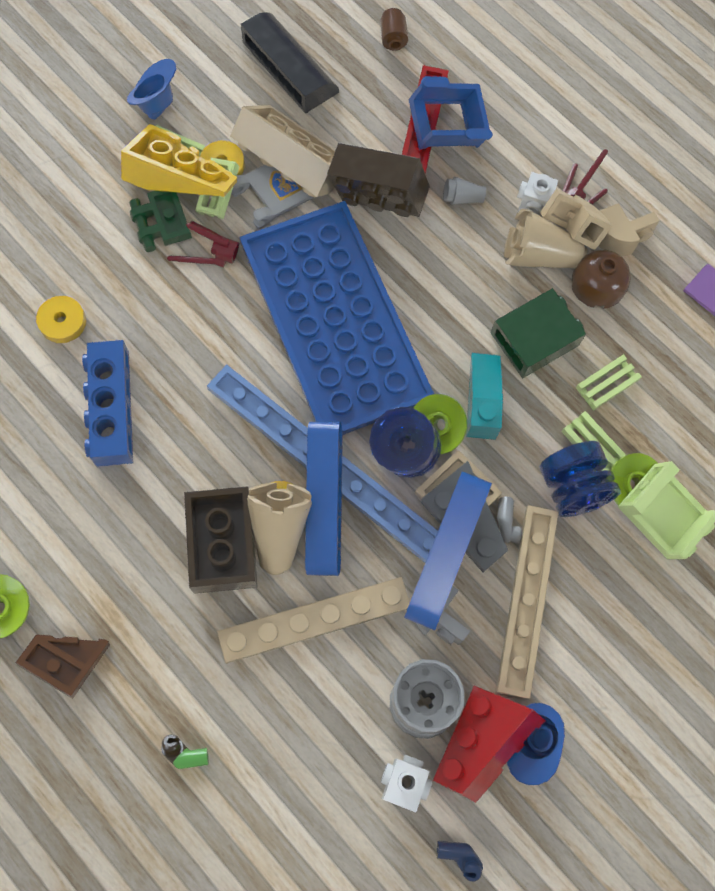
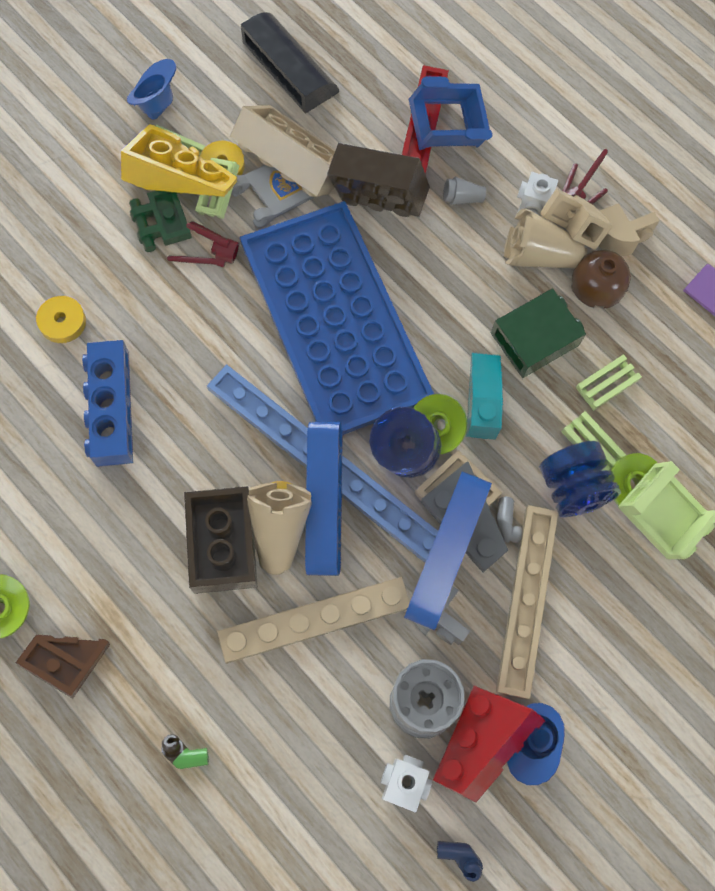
(393, 29): reddish brown brick -> none

